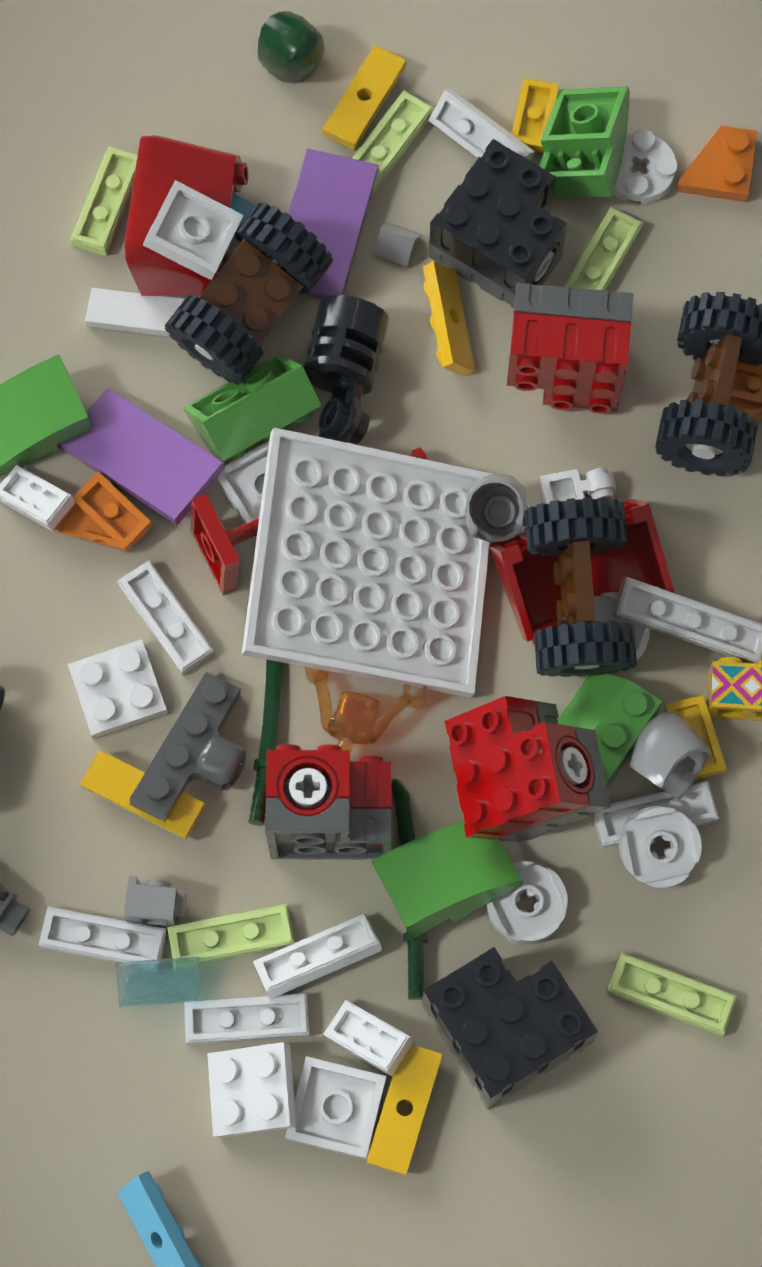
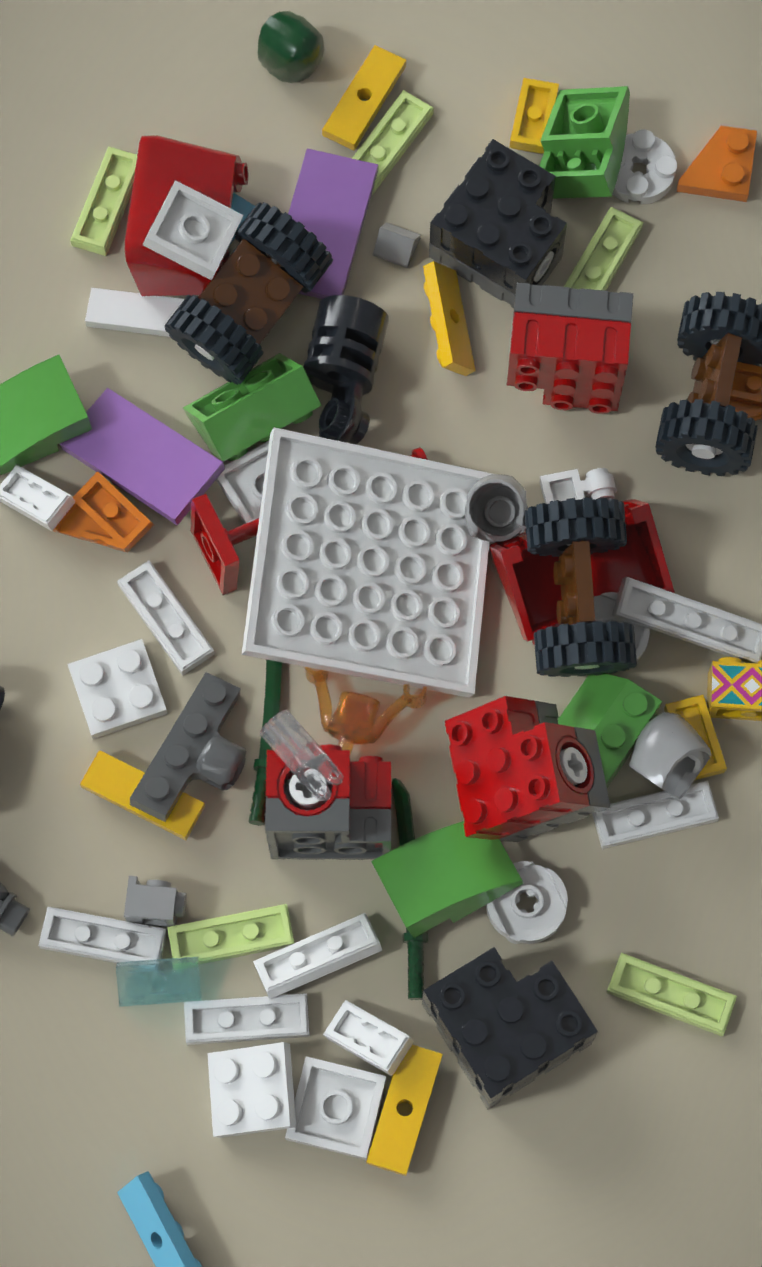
(301, 754): none -> clear piece
(471, 126): white tile -> none
(679, 858): white plate -> none

